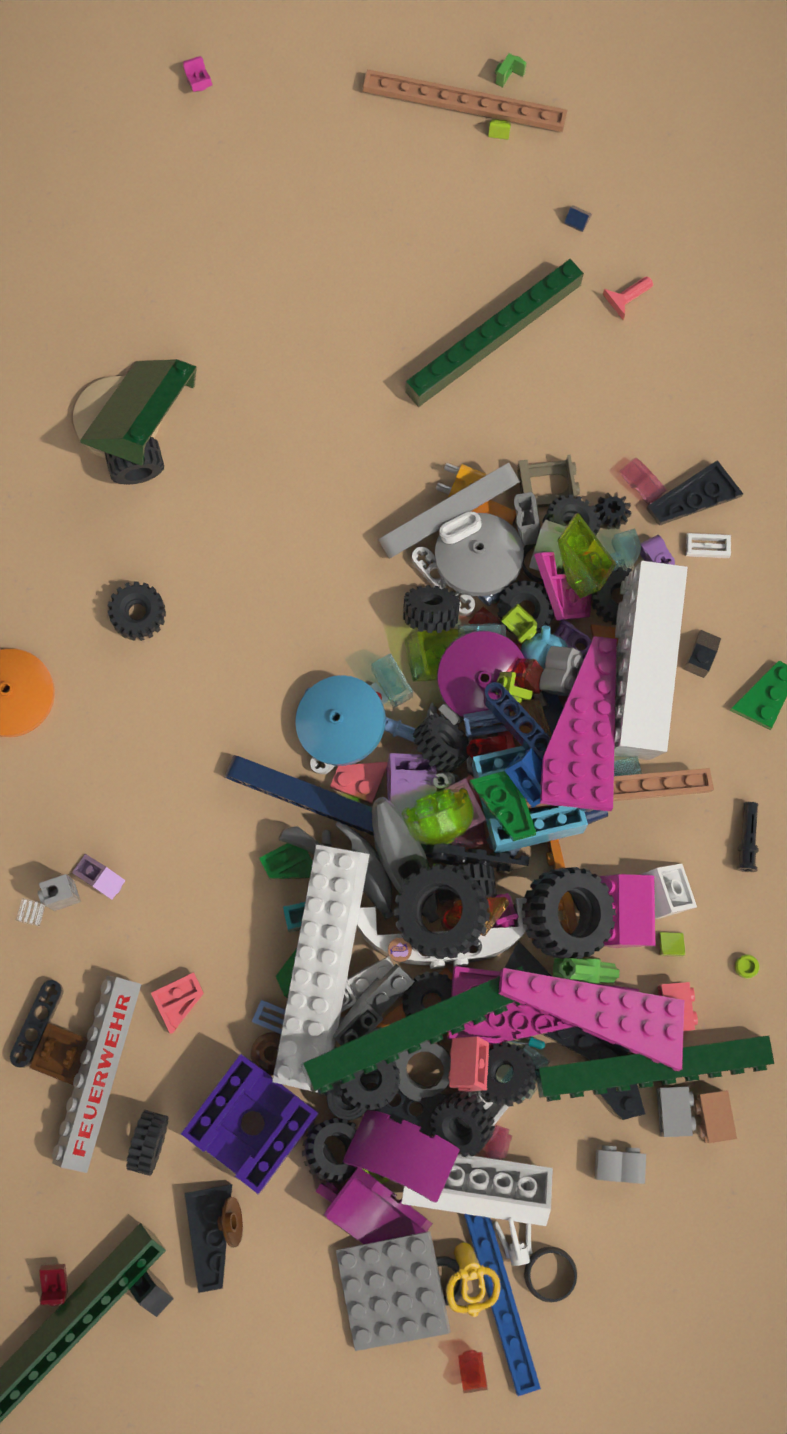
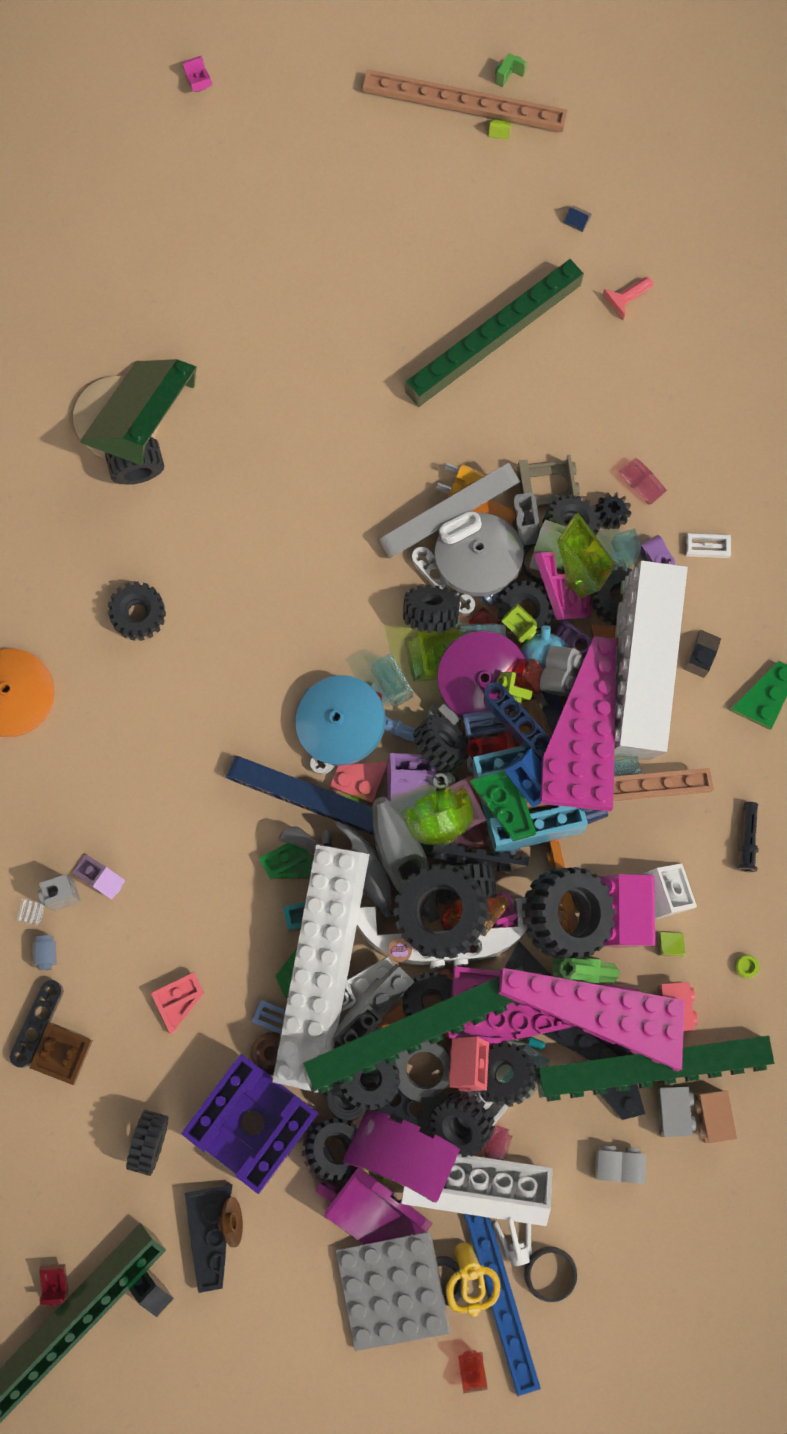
(44, 952): none -> sand blue brick
(96, 1074): light grey brick -> none
(702, 491): black wing -> none

